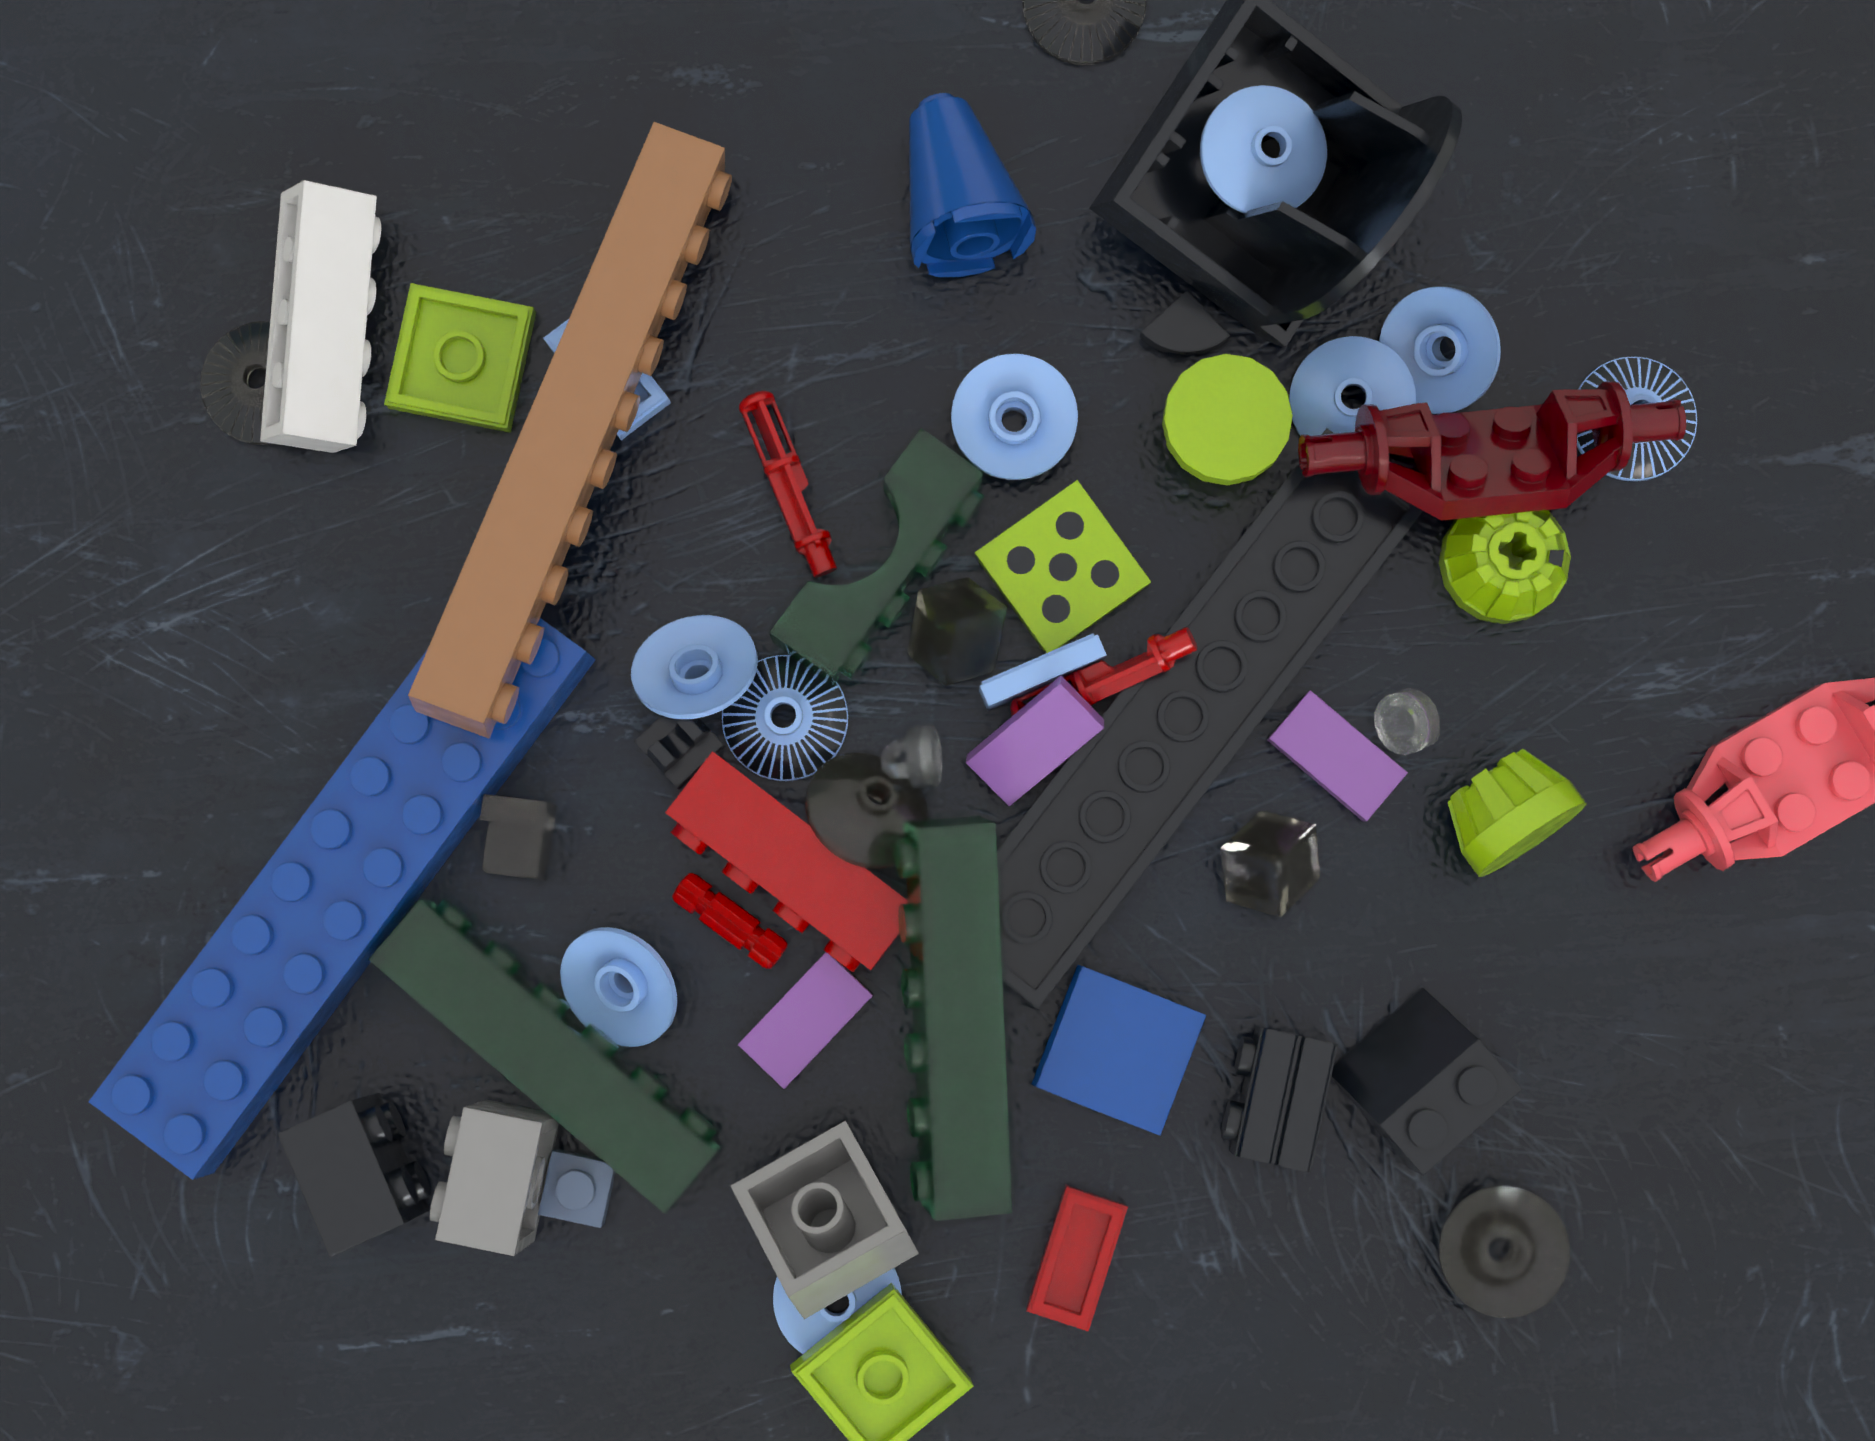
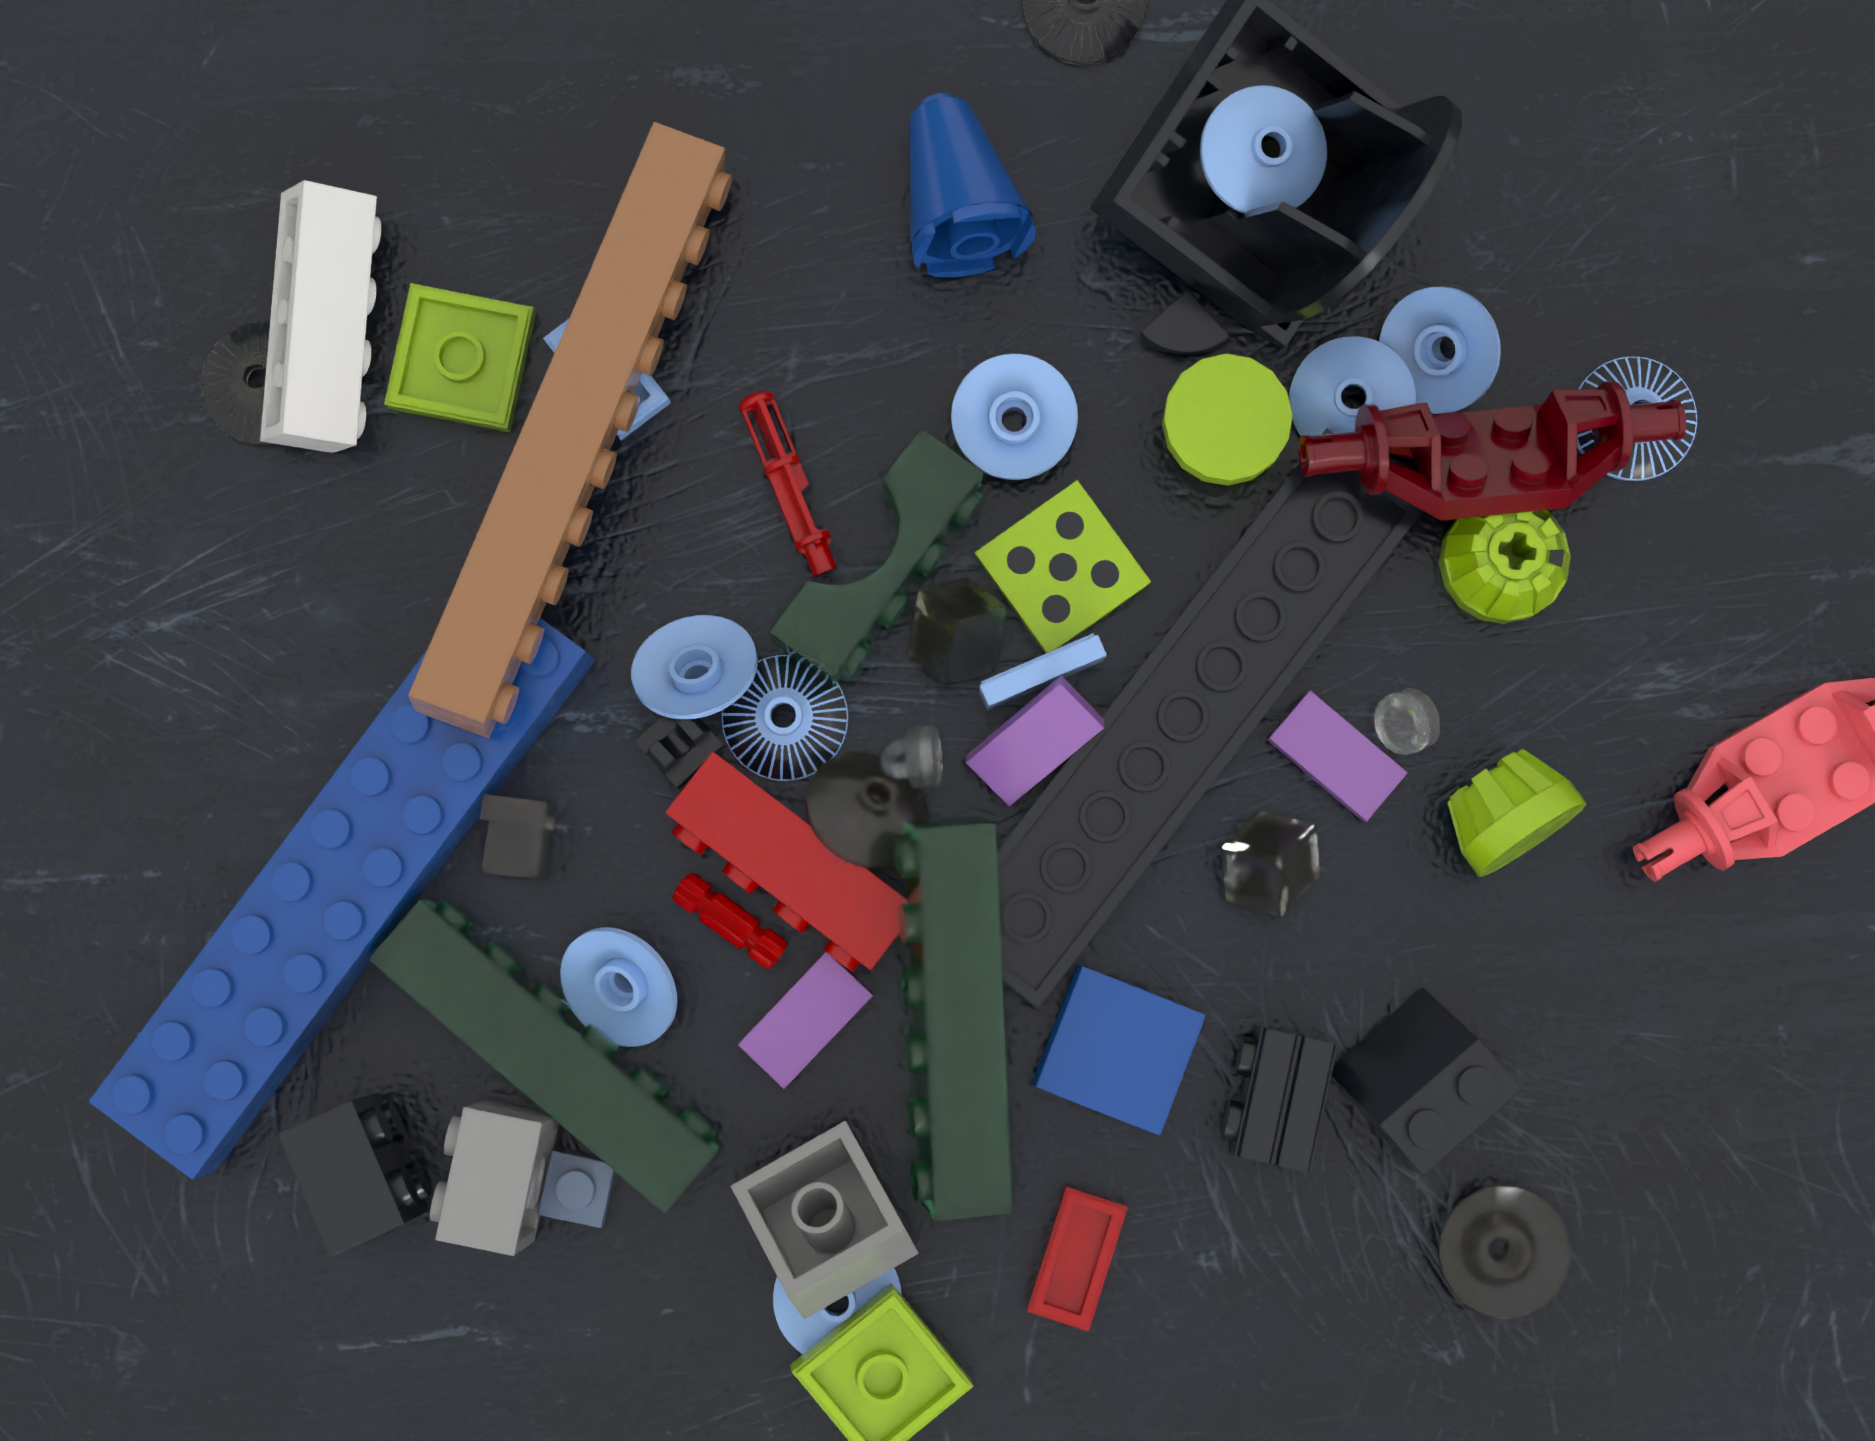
(1103, 680): red piece -> none

